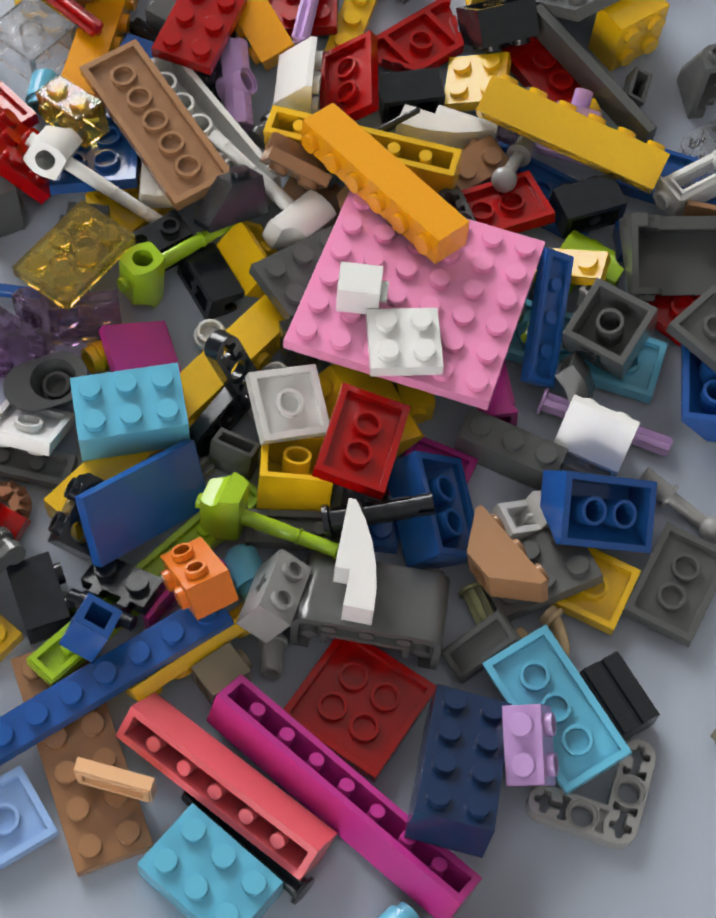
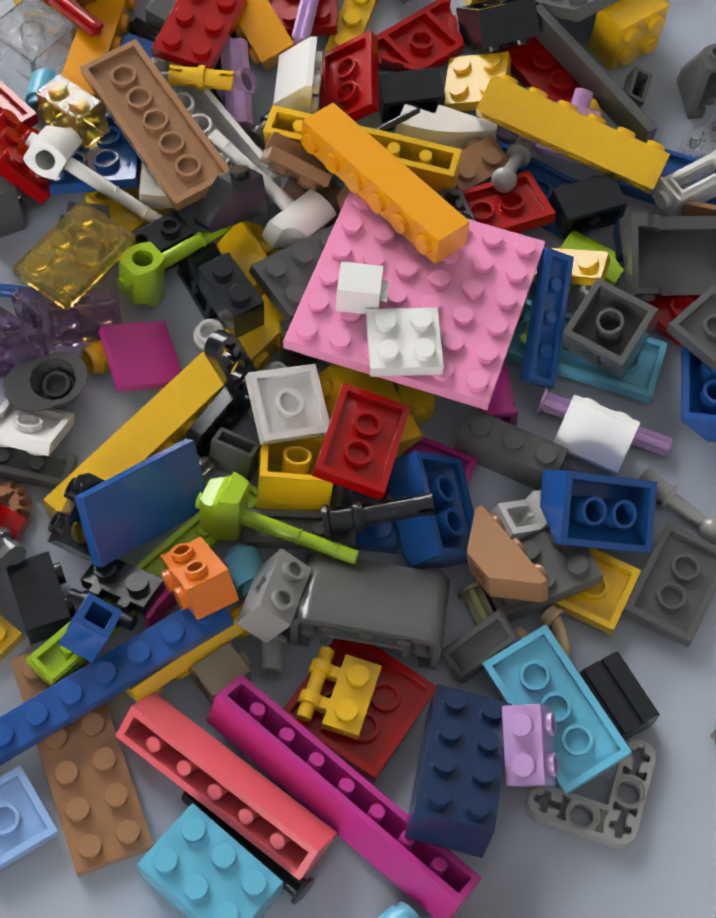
(115, 780): light nougat tile -> none
(129, 411): medium azure brick -> none
(201, 78): none -> yellow pin
(231, 295): none -> black brick
(351, 695): none -> yellow plate
(356, 566): white slope -> none
(575, 376): dark grey piece -> none

